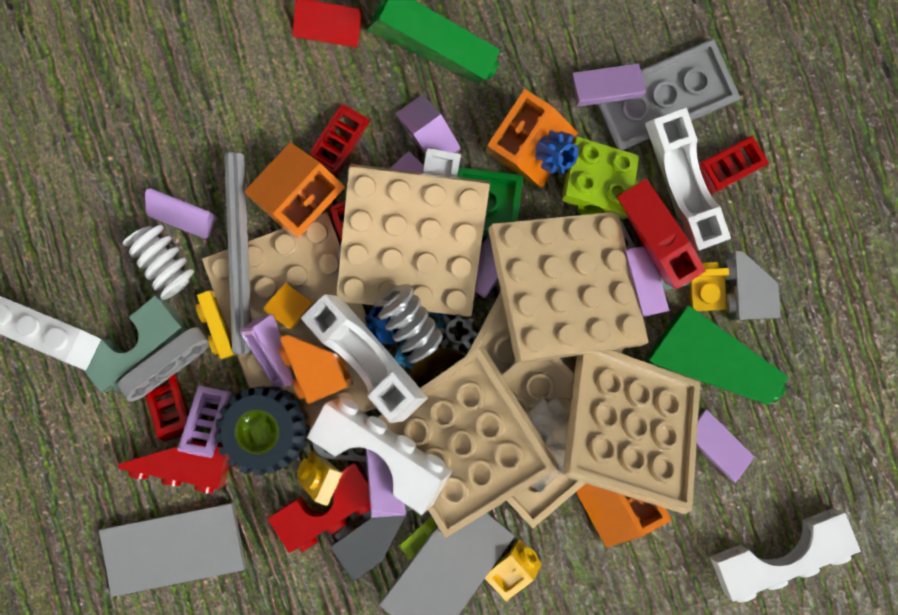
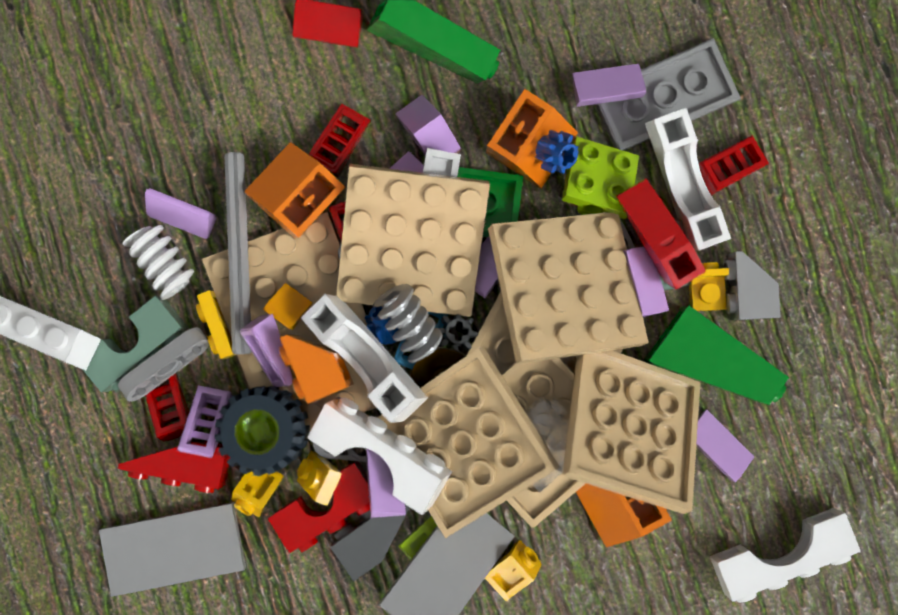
(254, 492): none -> yellow bracket

